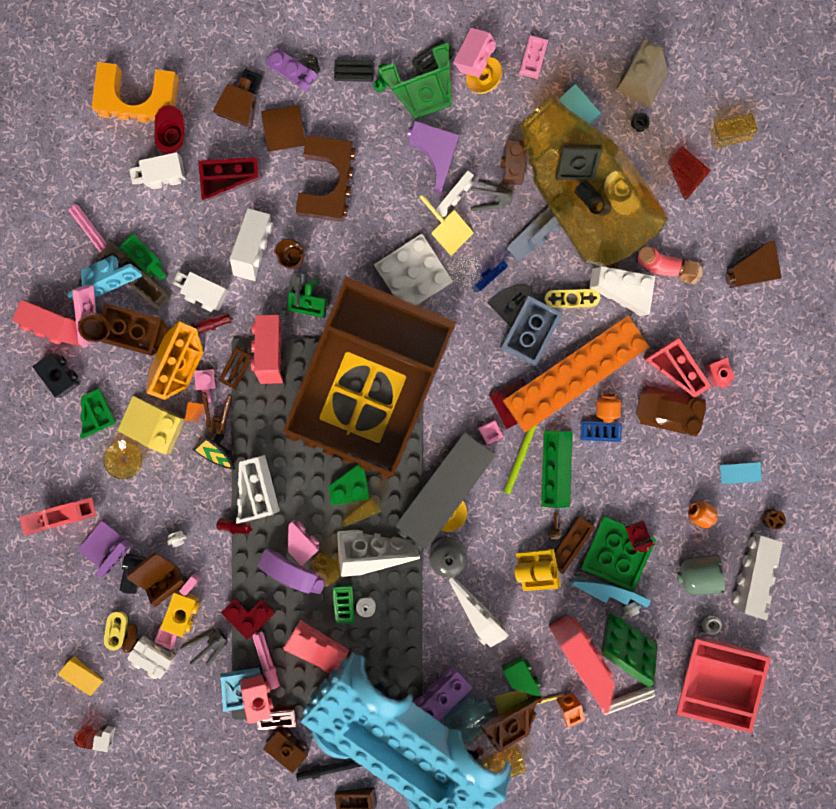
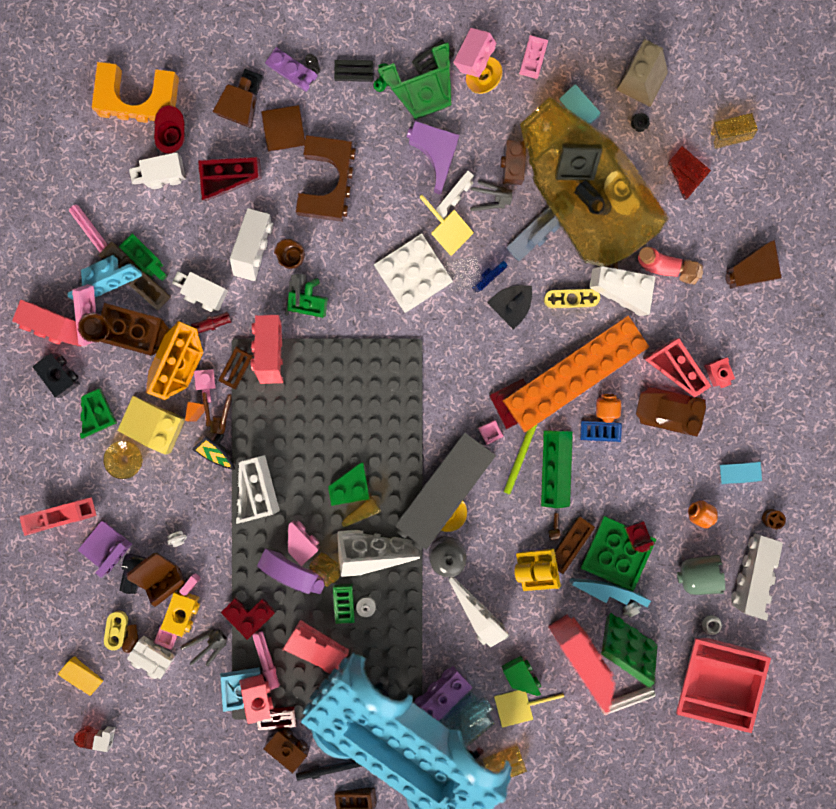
(232, 527): dark red axle -> none
(388, 338): reddish brown panel -> none
(512, 724): reddish brown wing -> none
(531, 331): sand blue brick -> none
(571, 709): orange bracket -> none

